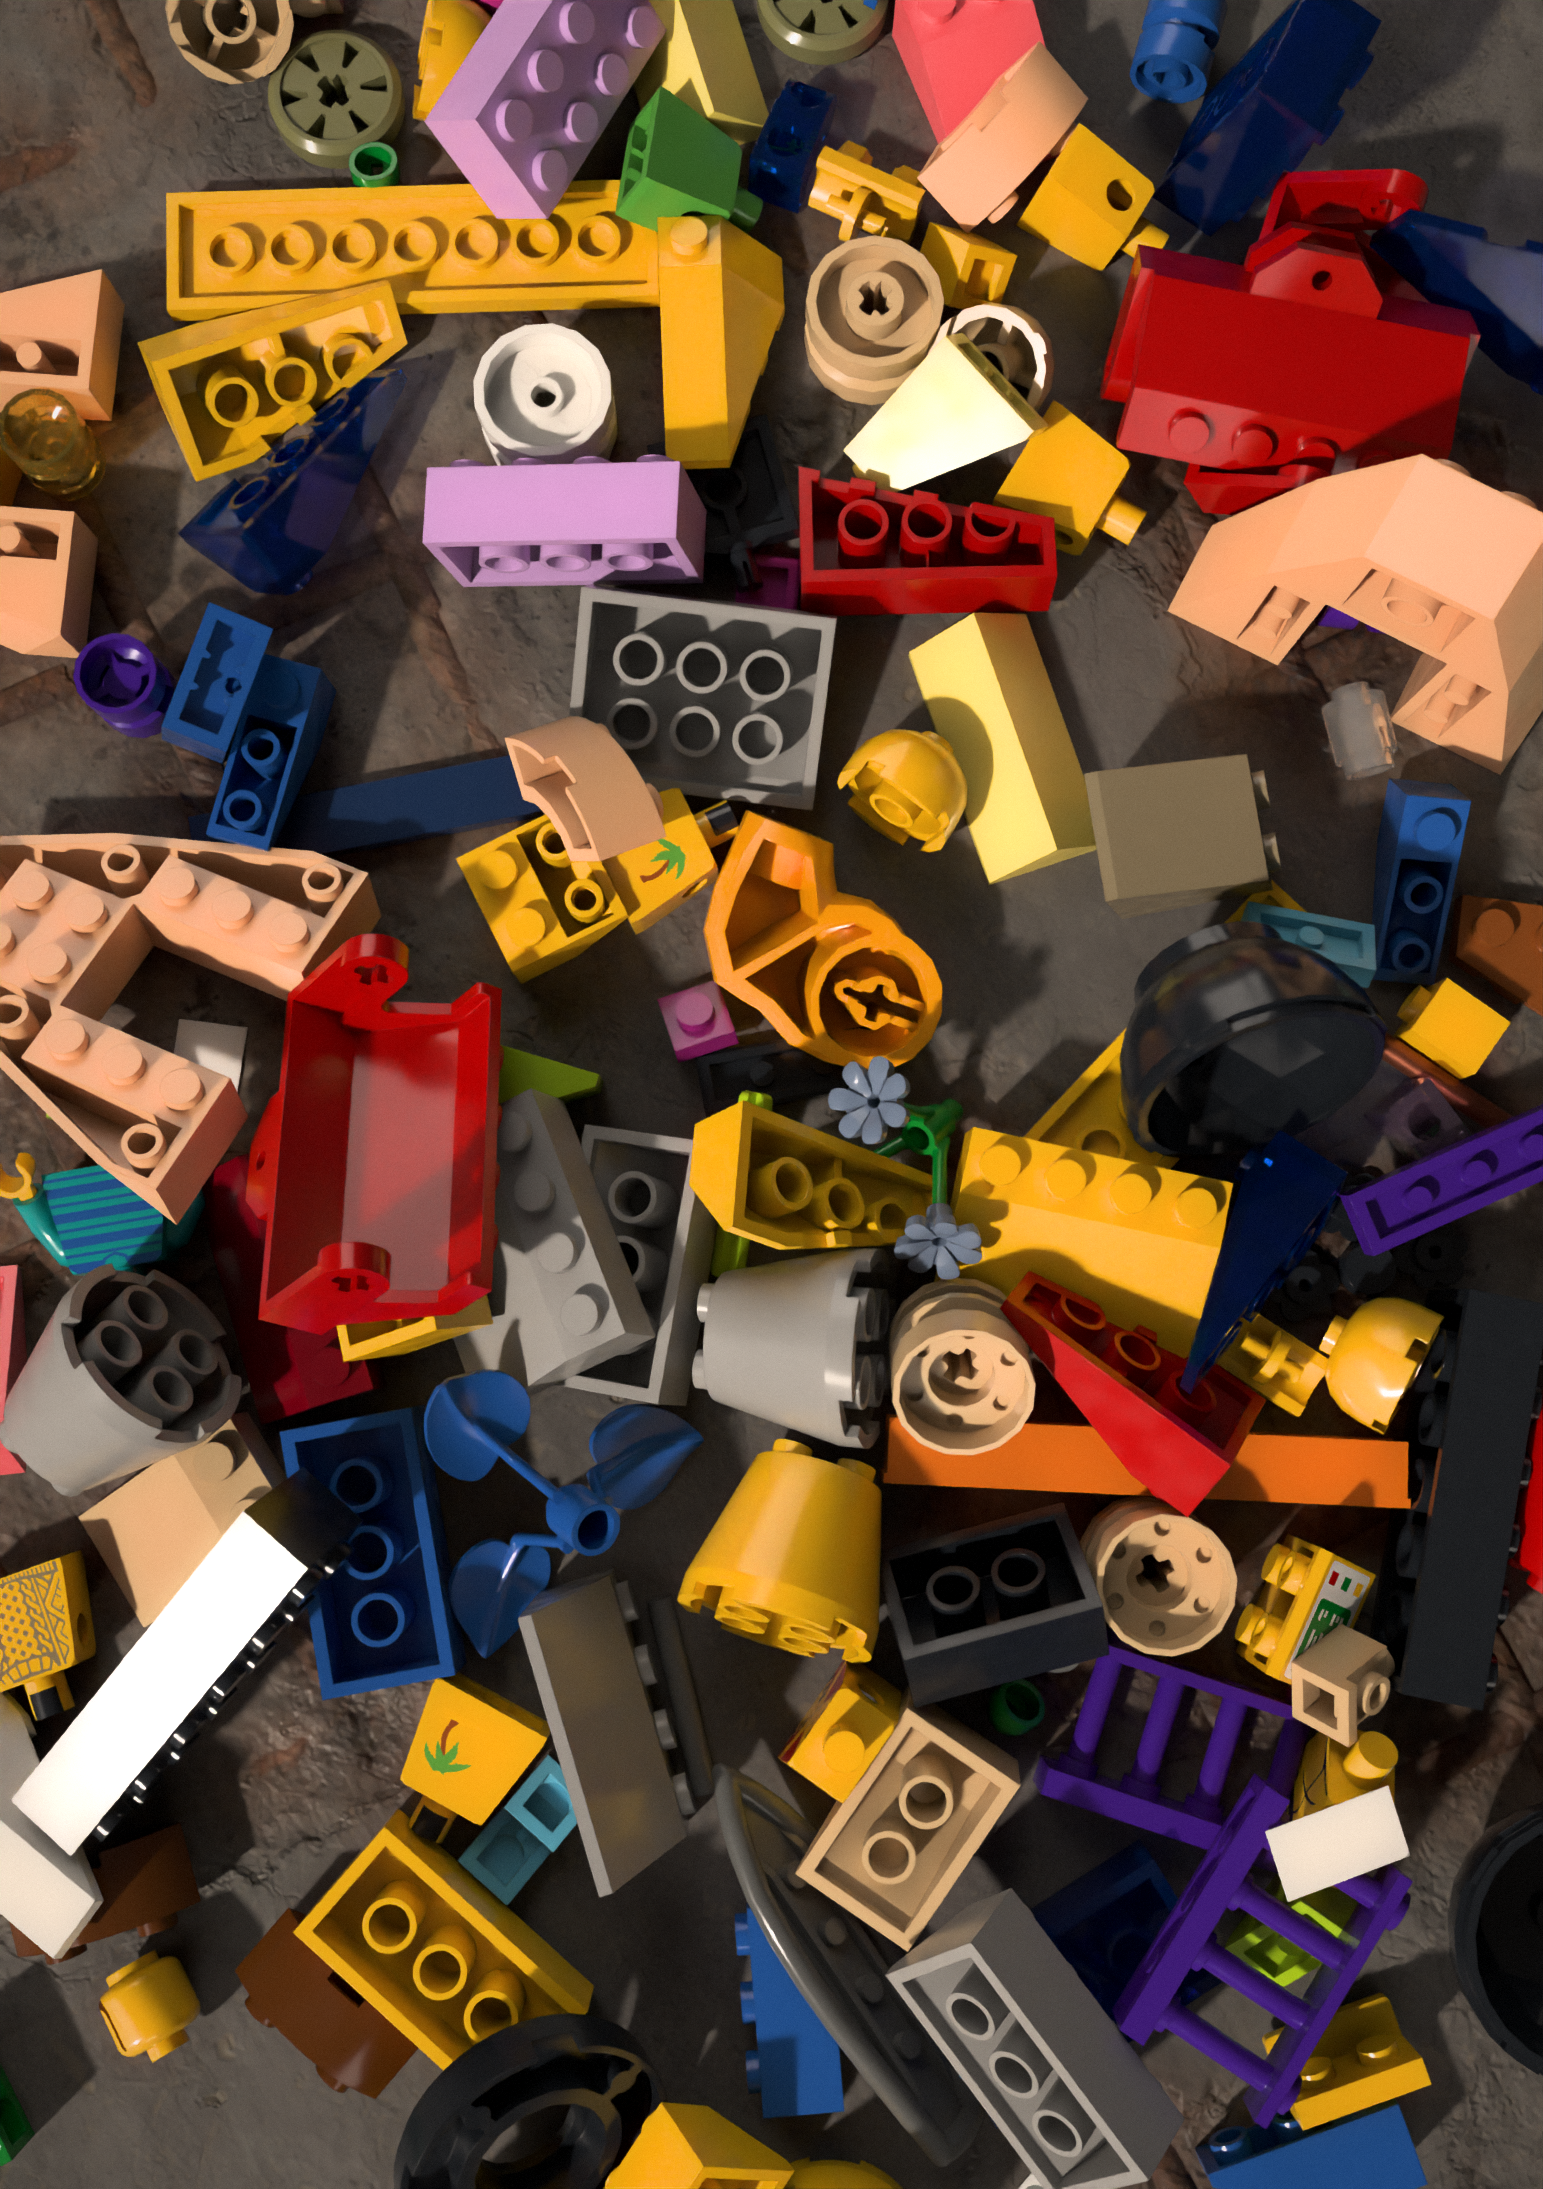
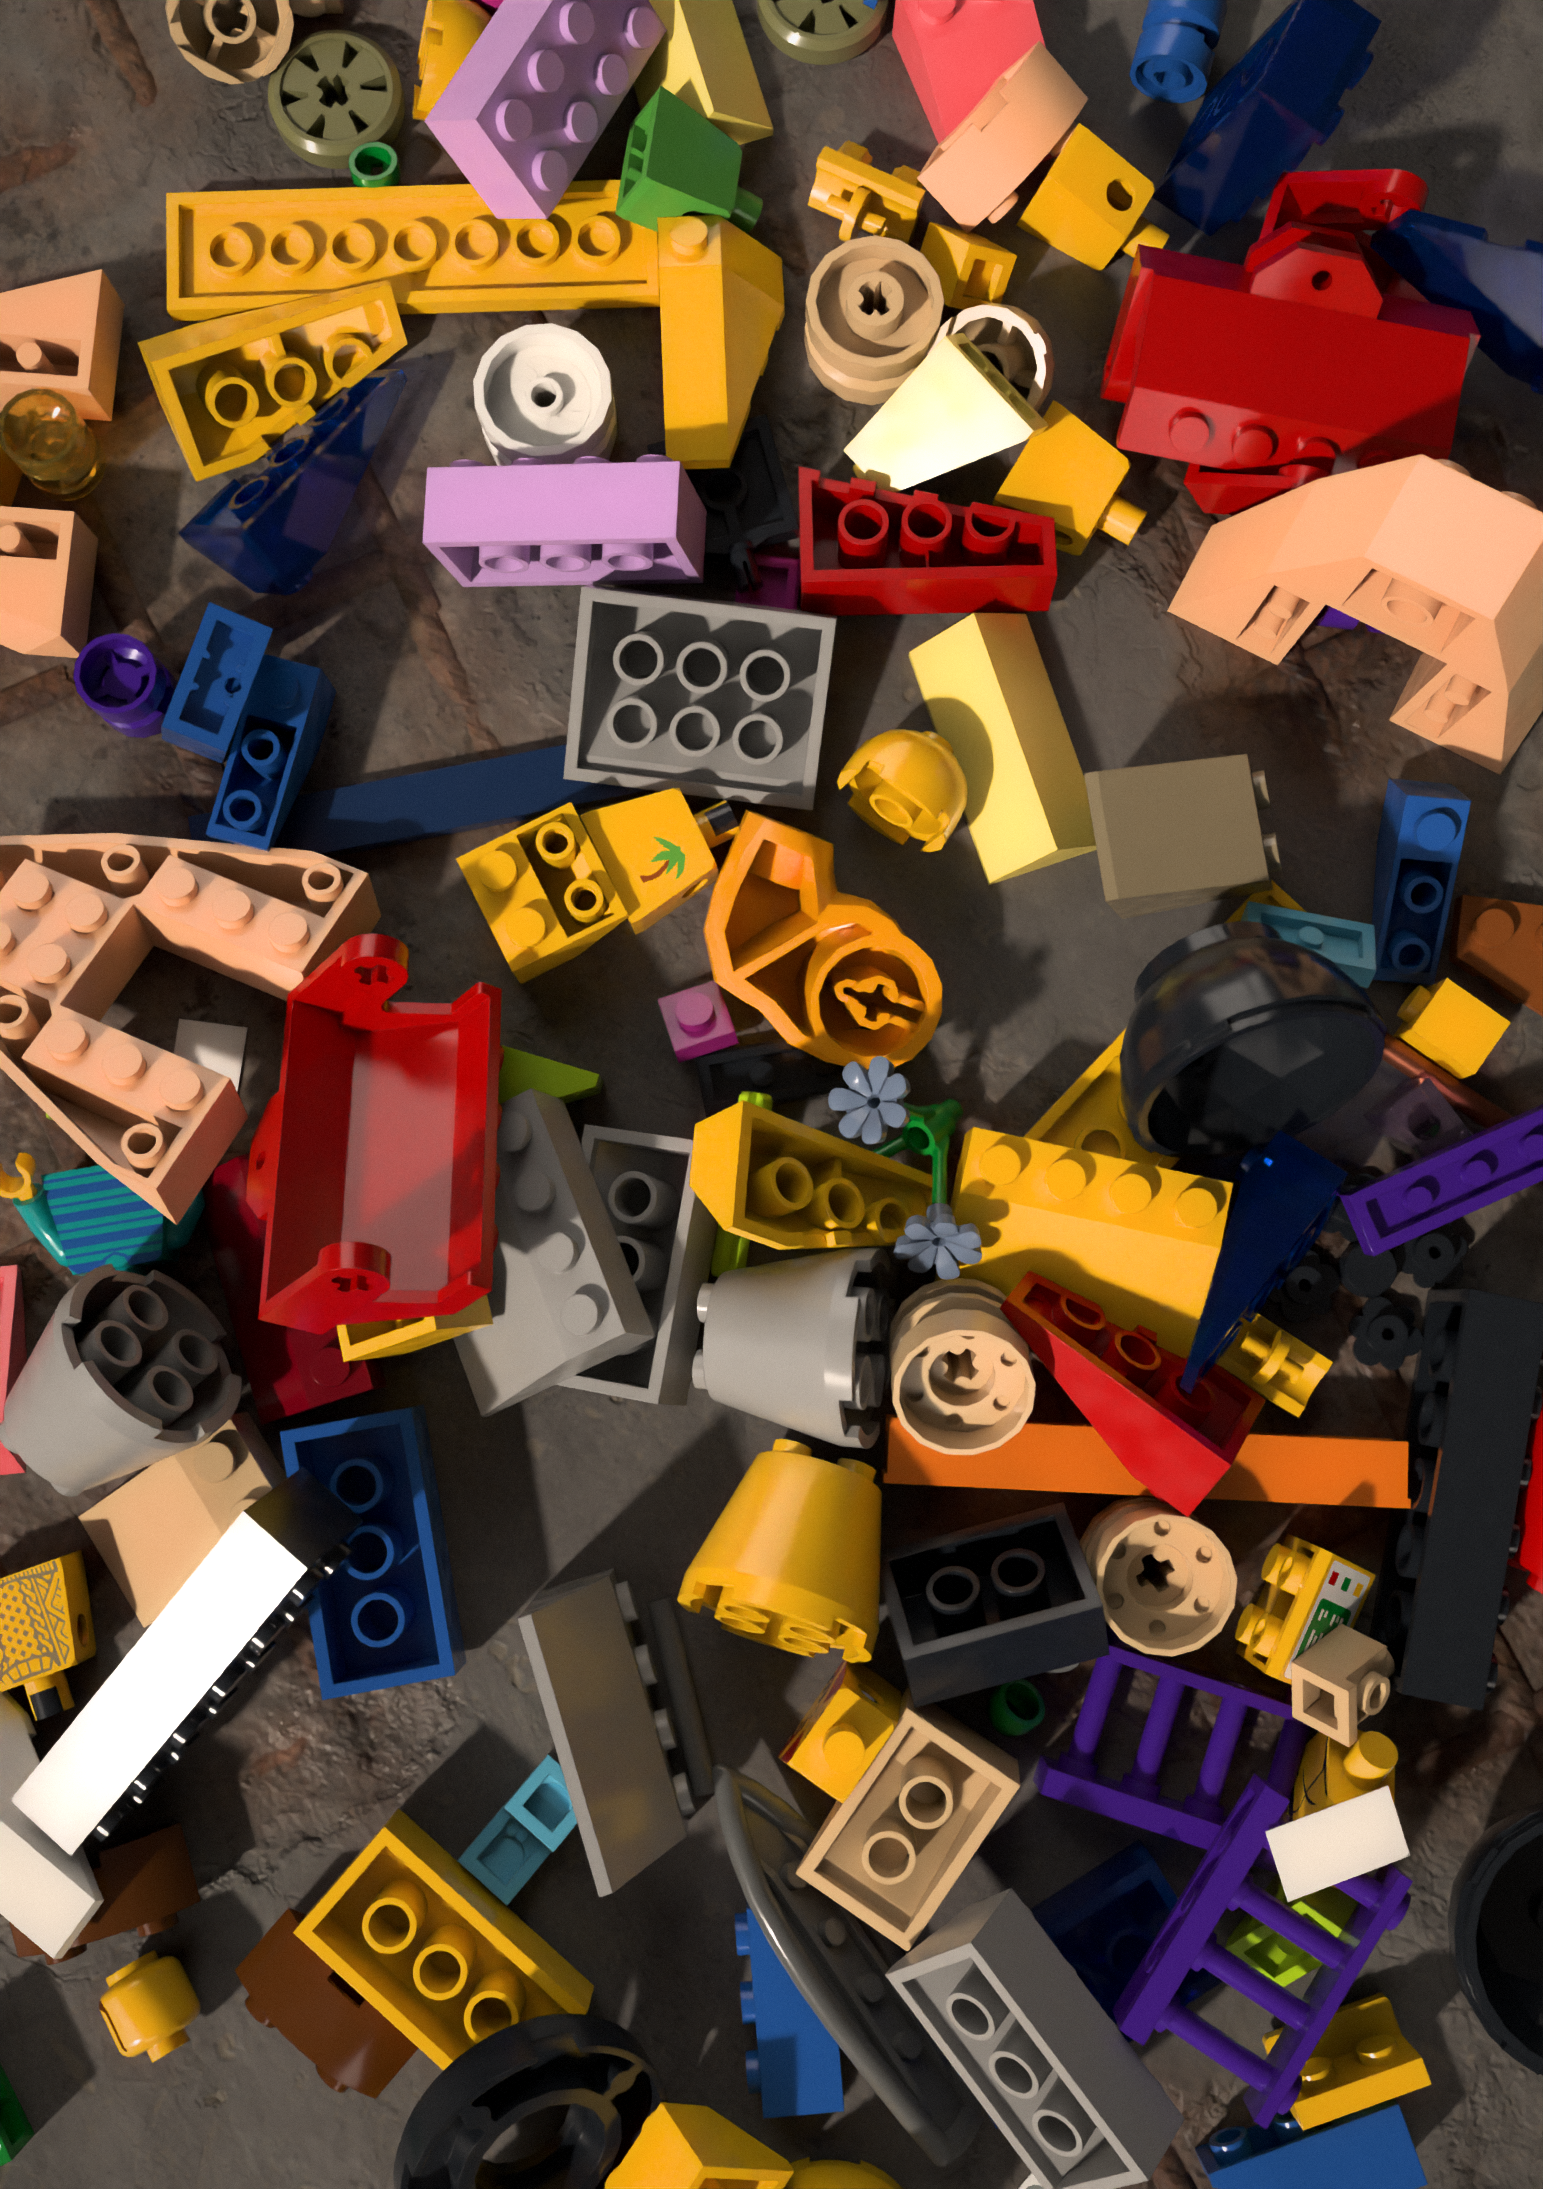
(467, 1754): yellow torso -> none
(473, 1423): blue plant -> none
(586, 788): light nougat brick -> none
(790, 144): clear blue leg -> none
(1360, 731): clear brick -> none
(1377, 1357): yellow cylinder -> none

